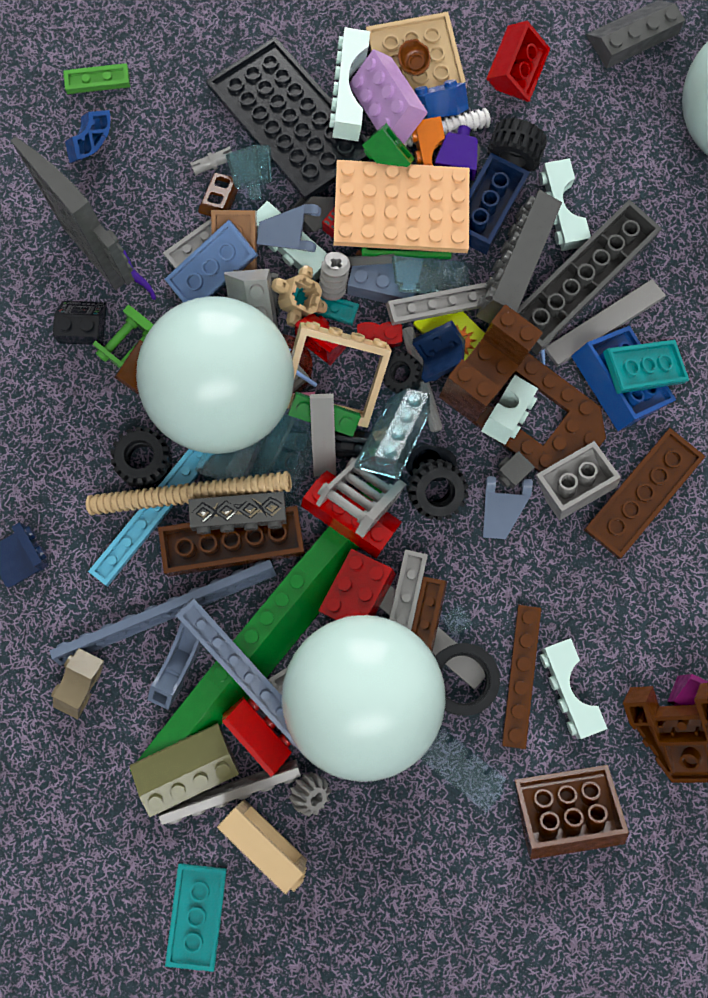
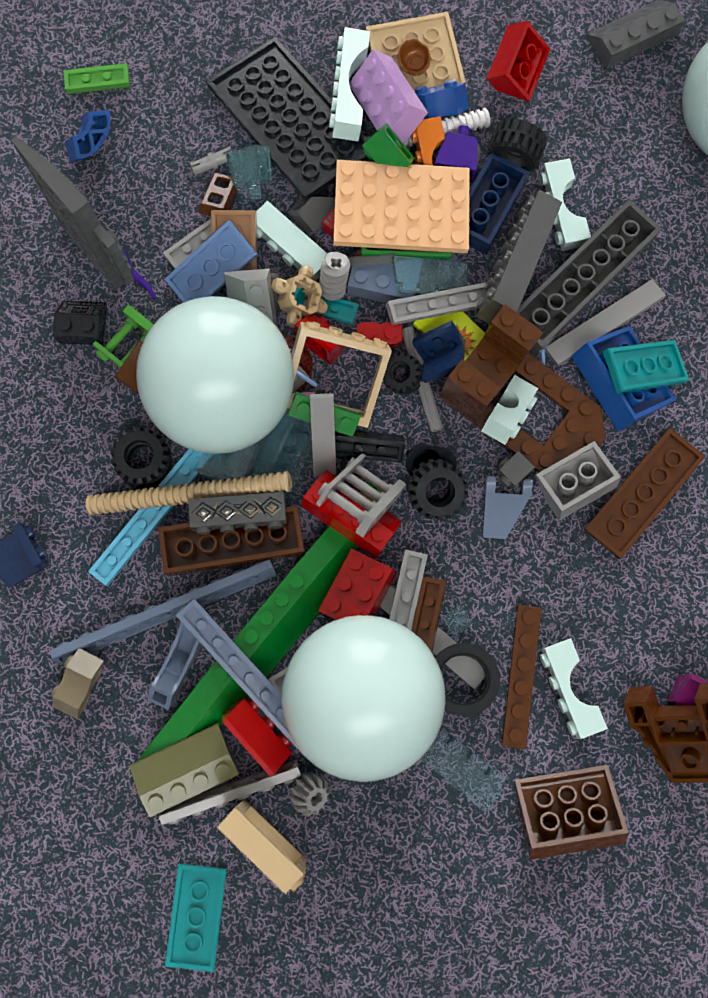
(286, 229): sand blue flag -> none
(395, 433): clear light blue slope -> none

